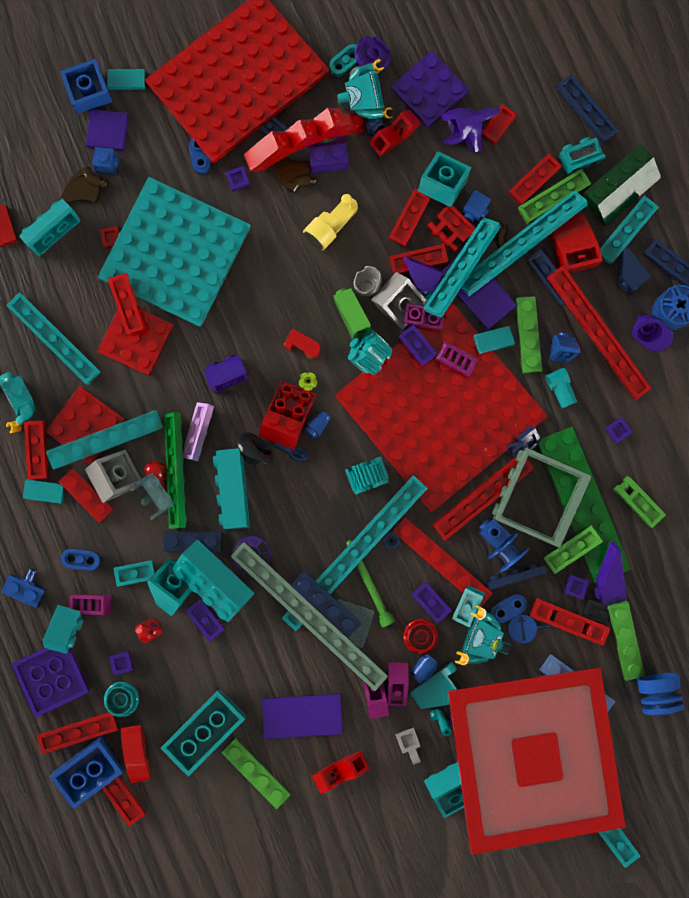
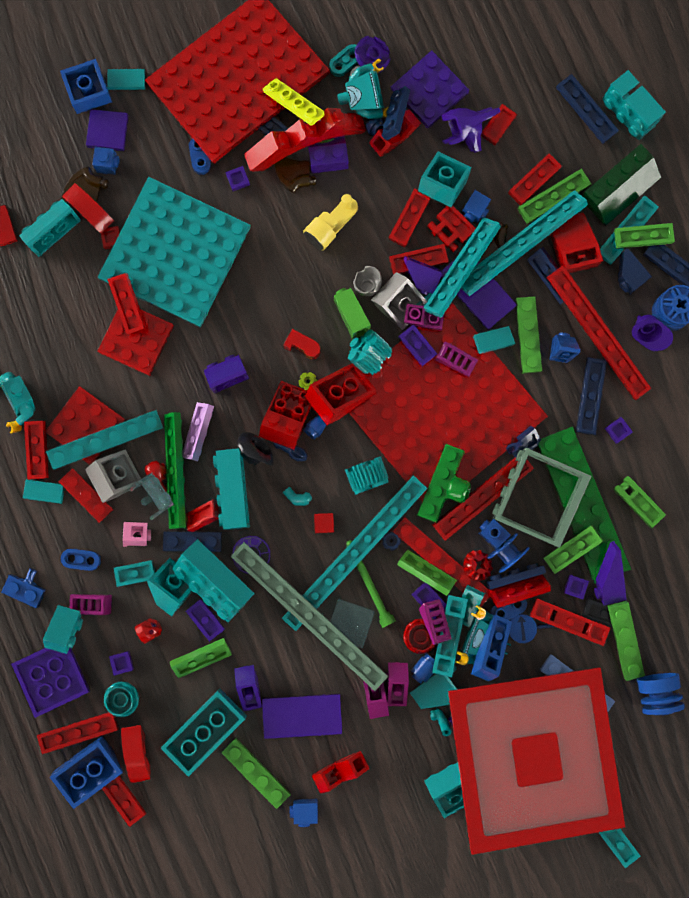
(53, 338): teal plate -> none
(88, 208): none -> red brick
(131, 529): none -> bright pink brick
(200, 658): none -> bright green plate
(202, 516): none -> red tile
(248, 687): none -> dark purple slope
(293, 101): none -> neon yellow bracket
(297, 499): none -> teal arm
(304, 812): none -> blue brick
(324, 523): none -> red tile
(325, 604): dark blue plate -> none
(339, 393): none -> red slope
(395, 113): none -> dark blue plate
(408, 743): light grey plate -> none
(427, 572): none -> bright green plate
(435, 605): none -> magenta slope
(444, 484): none -> green plate
(447, 650): none -> teal slope
(470, 565): none -> red gear
(492, 649): none -> blue slope
(519, 591): none -> red plate
(560, 383): teal piece -> none
(581, 155): teal window -> none
(591, 396): none -> dark blue tile
(637, 111): none -> teal piece
(644, 235): none -> bright green plate

